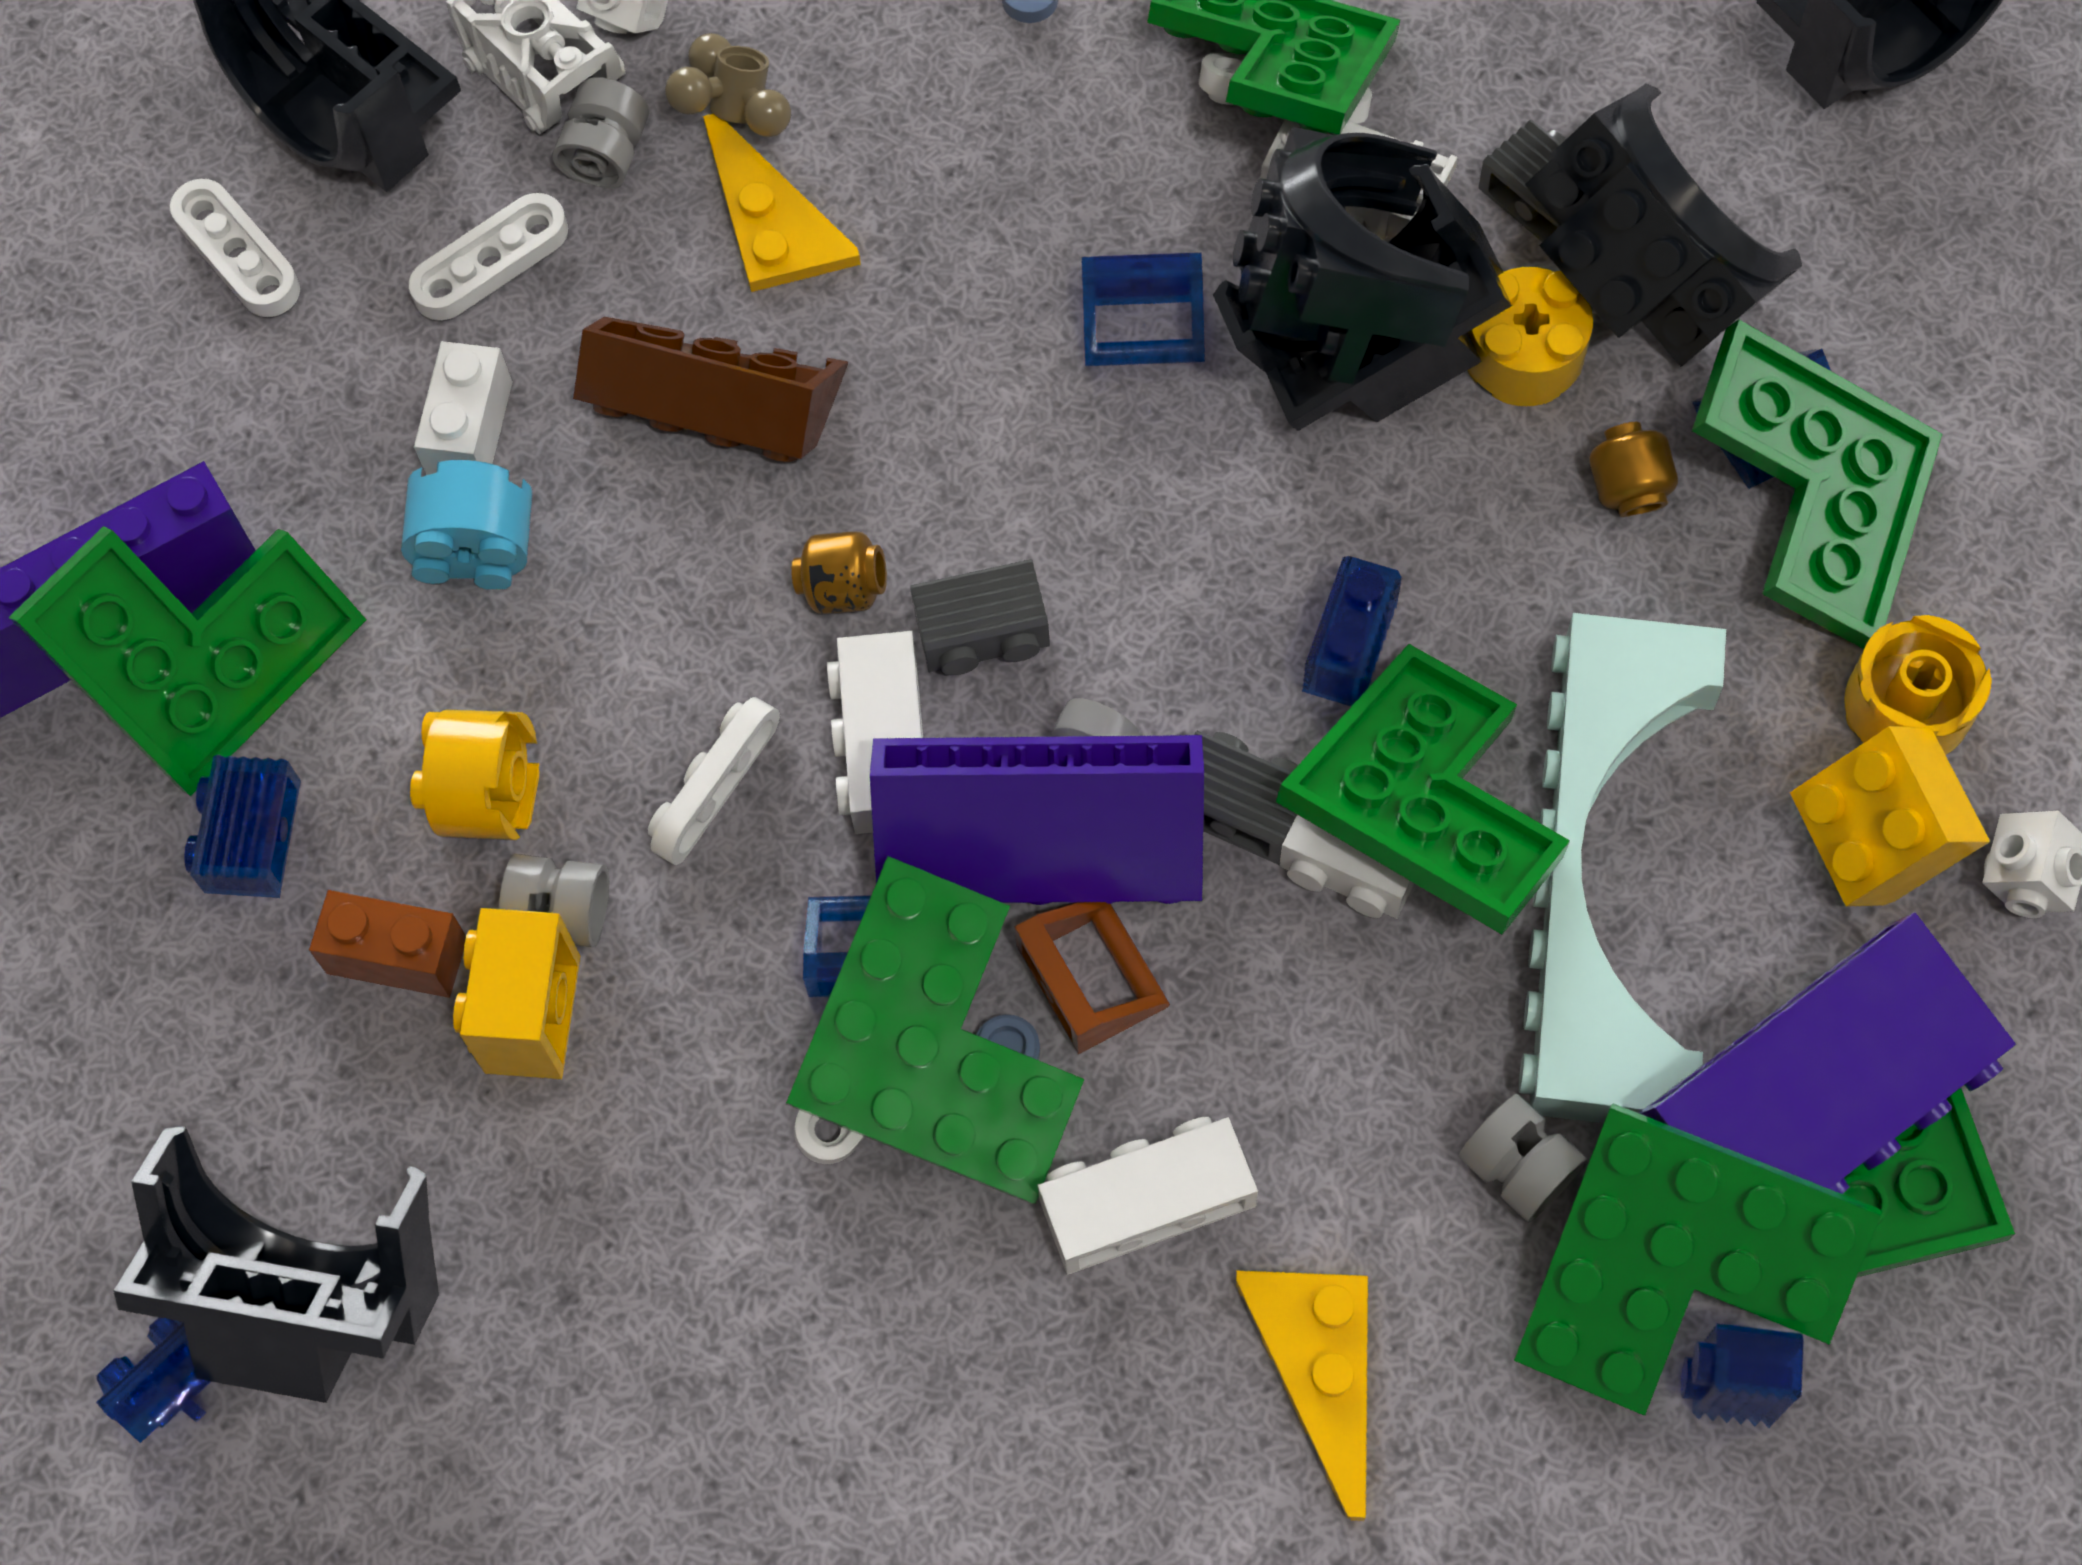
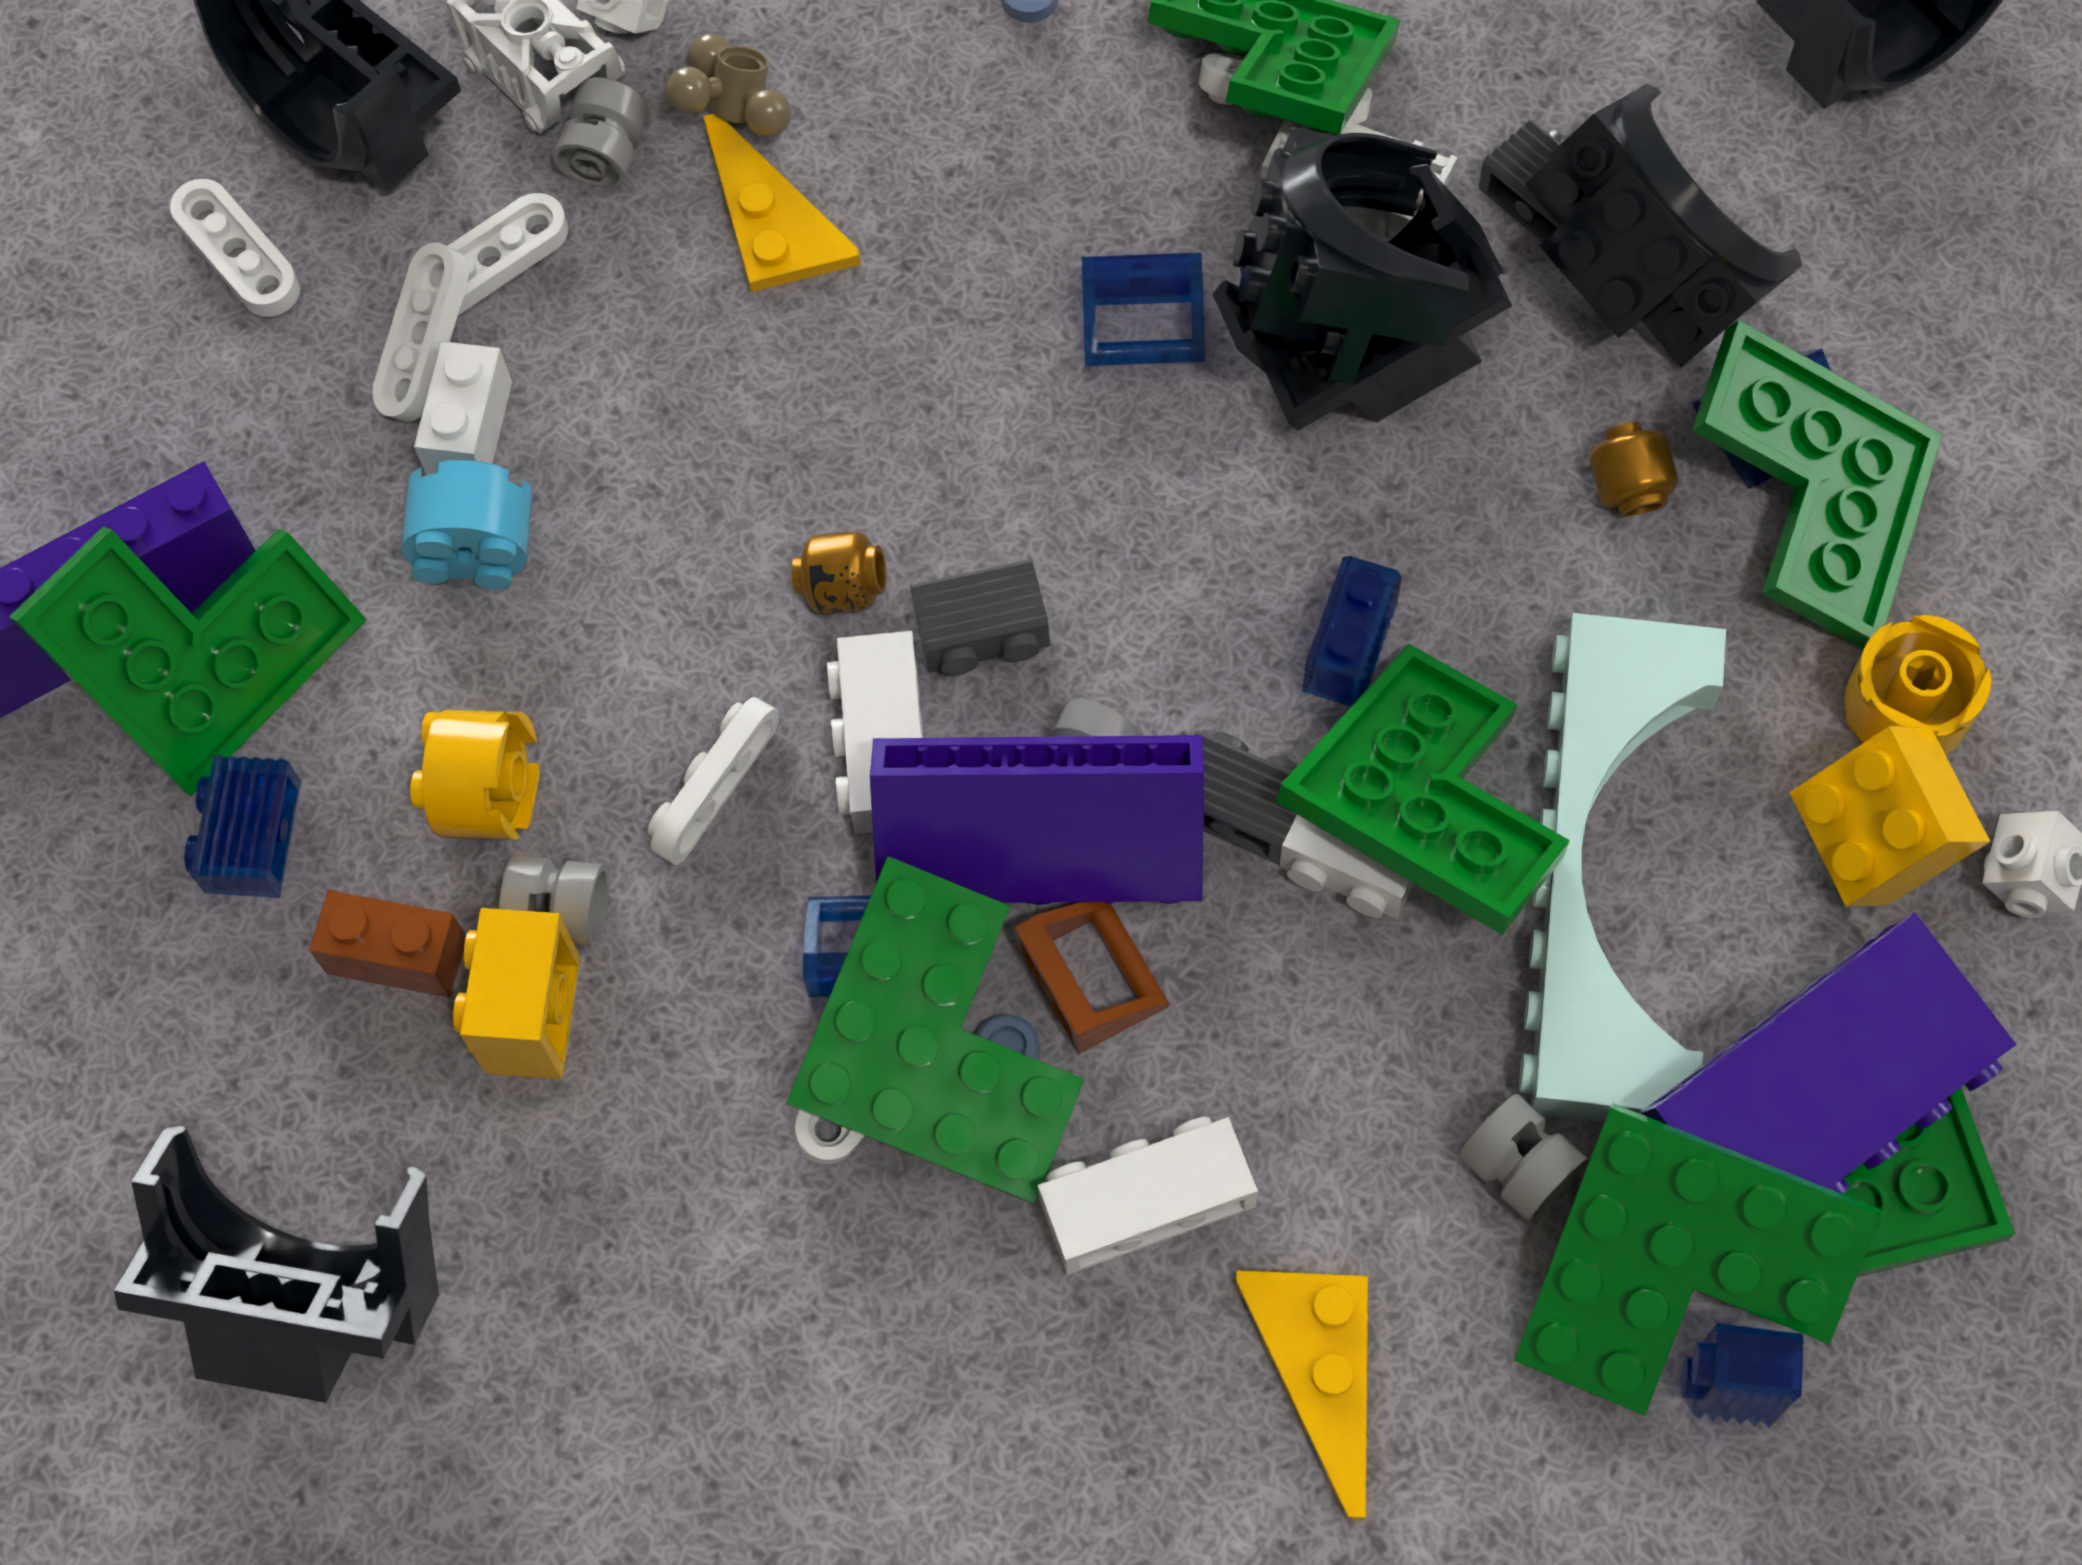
(156, 1387): clear blue hips -> none
(420, 323): none -> white plate
(706, 387): reddish brown wedge -> none
(1536, 343): yellow brick -> none

